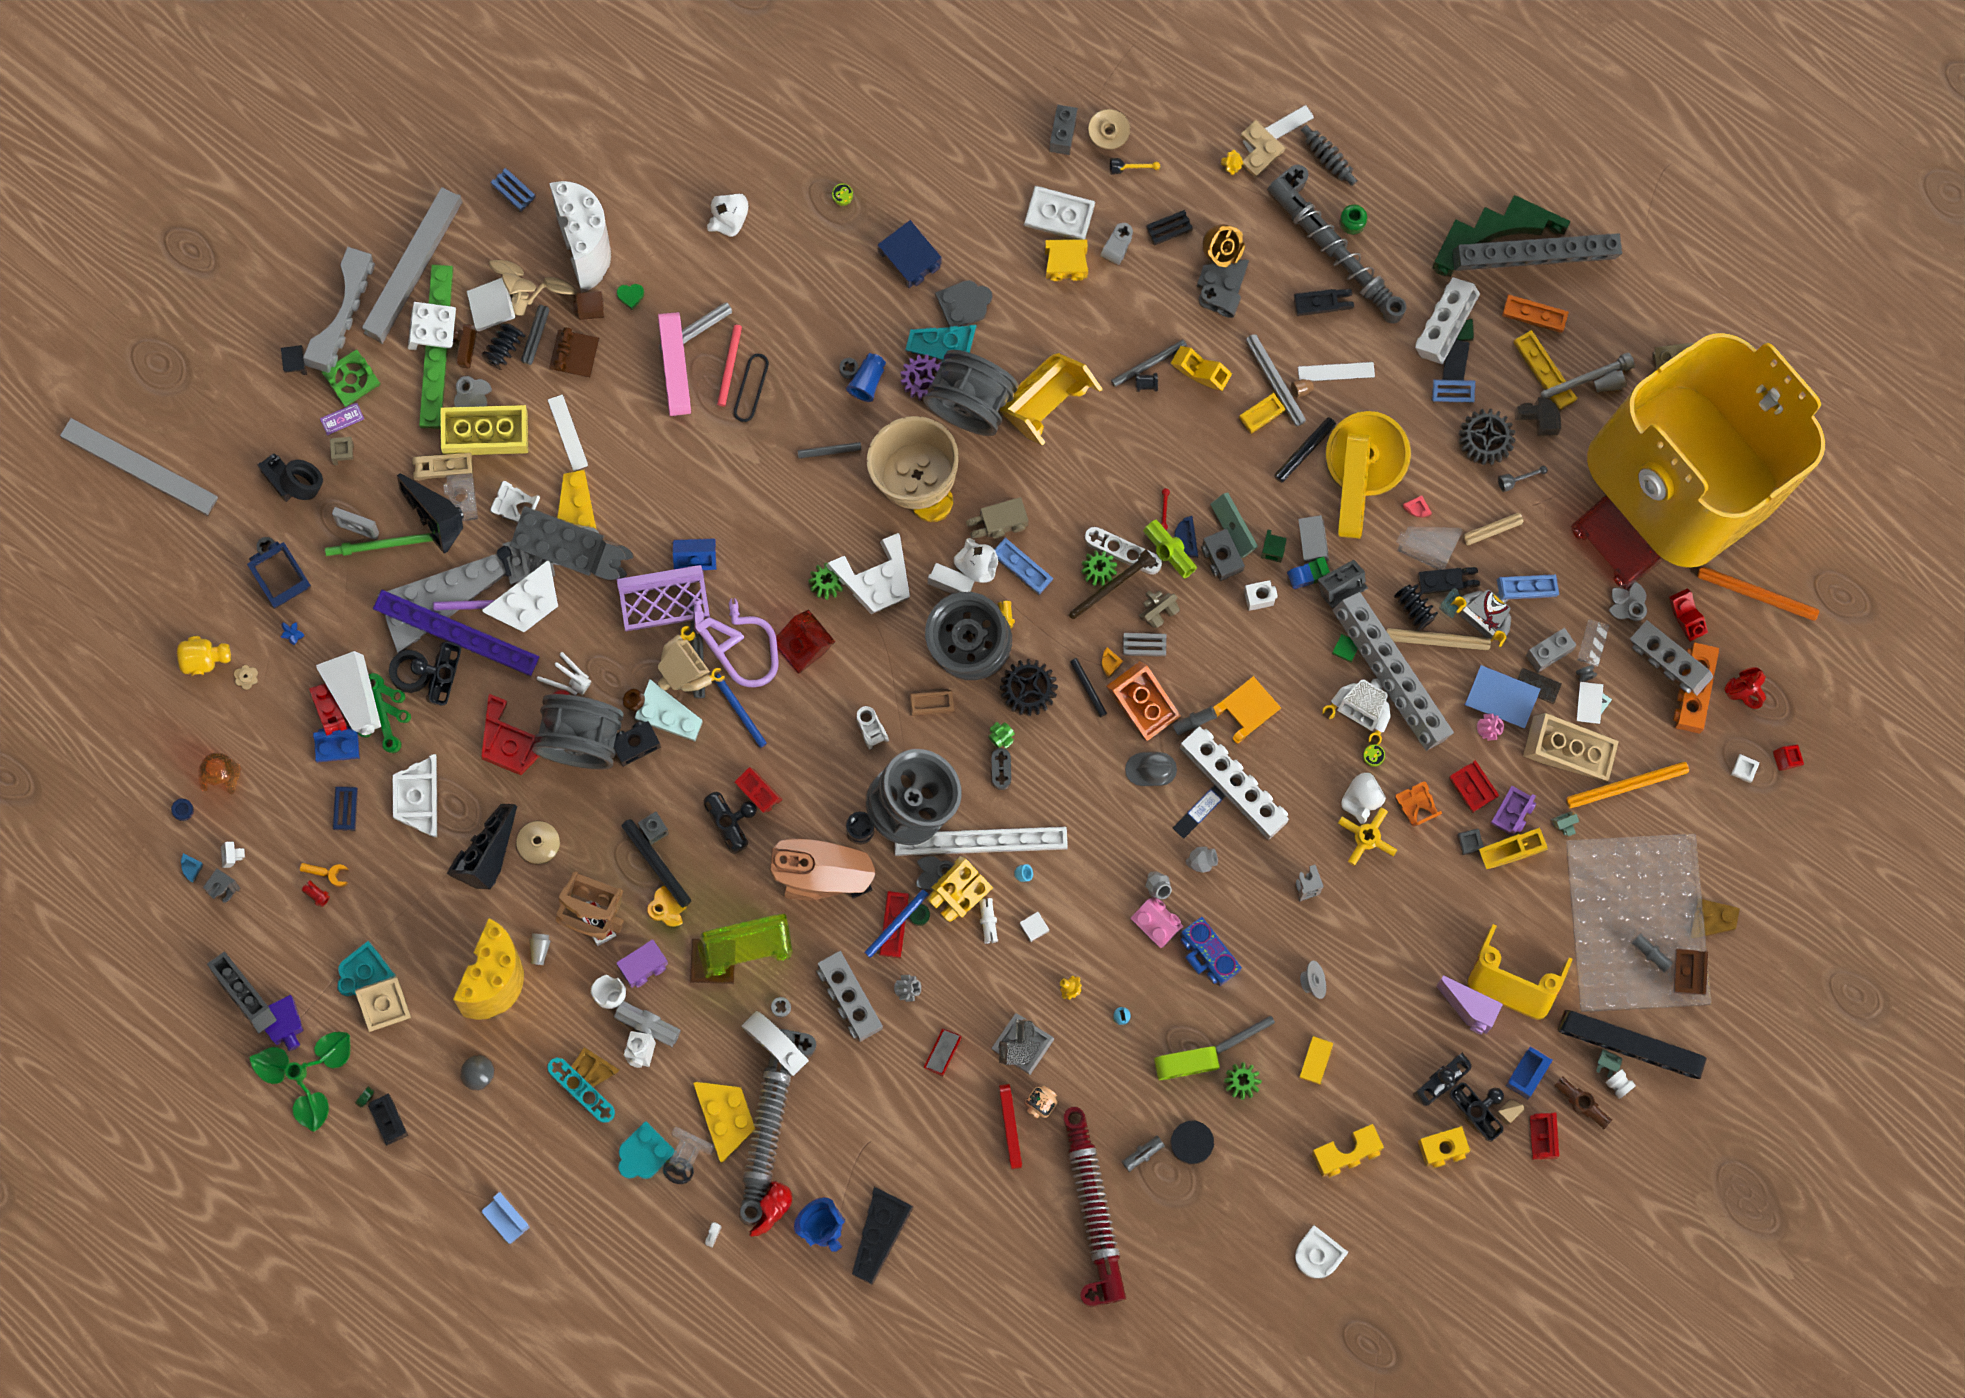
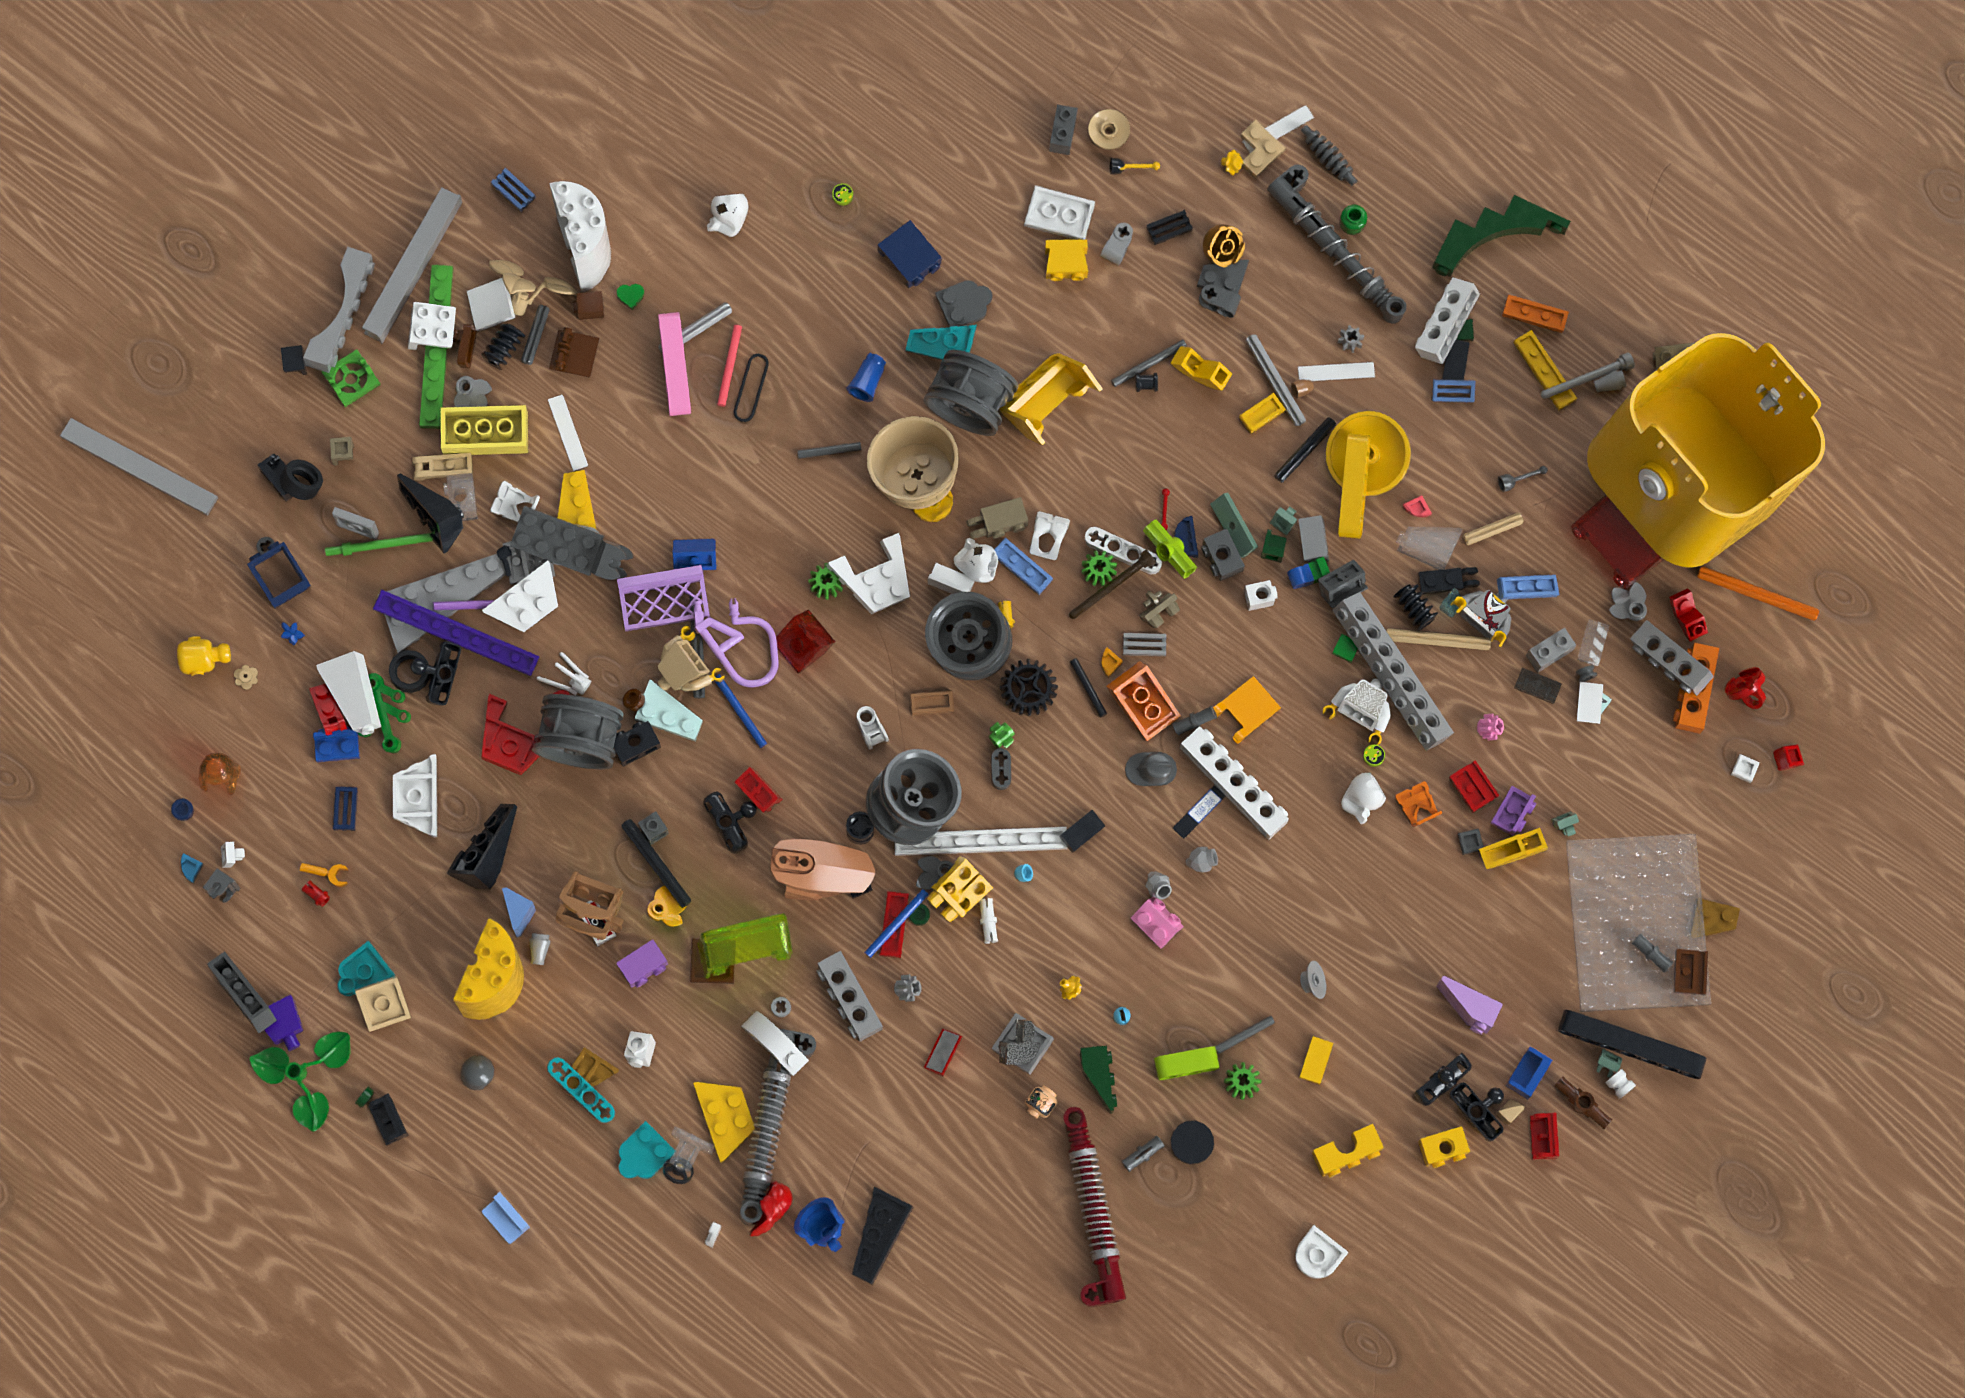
(342, 418): medium lavender sticker -> none
(519, 910): none -> medium blue slope
(545, 850): tan dish -> none
(608, 992): white hair -> none
(647, 1023): light grey piece -> none
(846, 374): dark grey bush -> none
(917, 372): medium lavender gear -> none
(1010, 1126): red beam -> none
(1034, 926): white tile -> none
(1055, 526): none -> white piece
(1082, 831): none -> black tile
(1095, 1068): none -> dark green slope
(1217, 958): blue piece -> none
(1284, 520): none -> sand green tile
(1311, 884): light grey hinge -> none
(1322, 301): black hinge -> none
(1351, 332): none -> light grey gear
(1375, 840): yellow bar -> none
(1495, 437): dark grey gear -> none
(1502, 696): medium blue tile -> none
(1512, 990): yellow windscreen -> none
(1537, 252): dark grey brick -> none
(1545, 414): clear smoke brick -> none
(1570, 747): tan slope -> none
(1627, 785): light orange axle -> none

